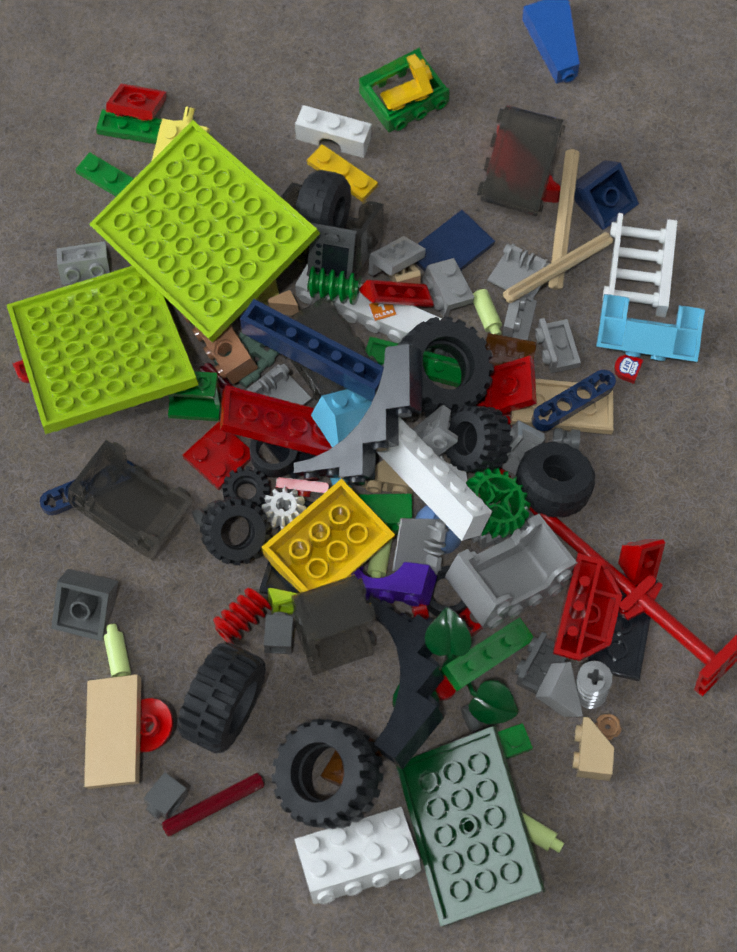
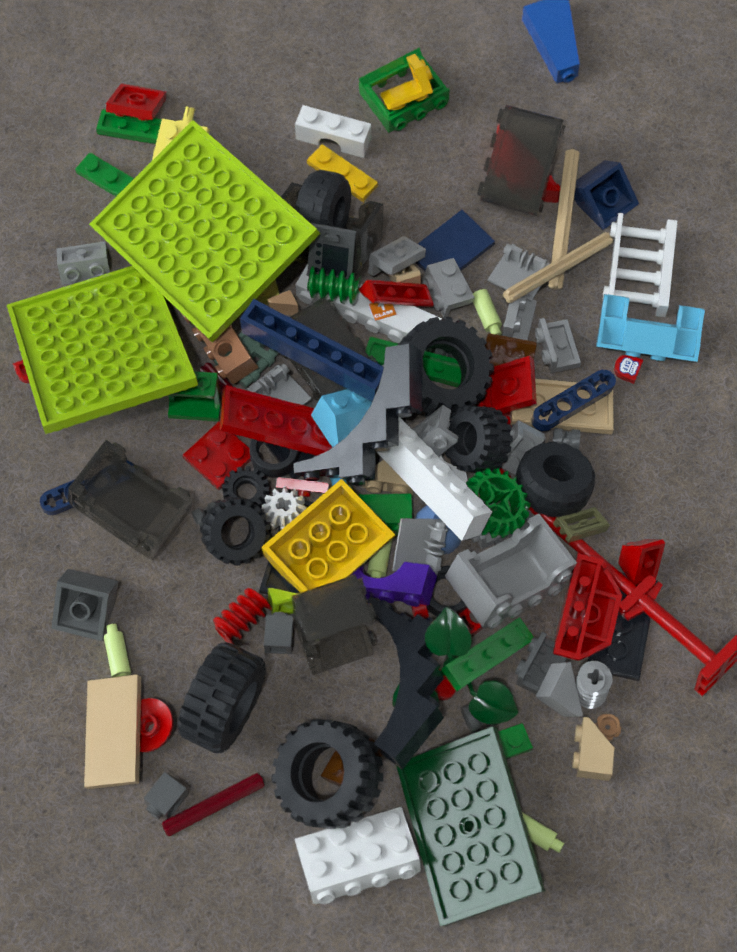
(585, 527): none -> olive tile

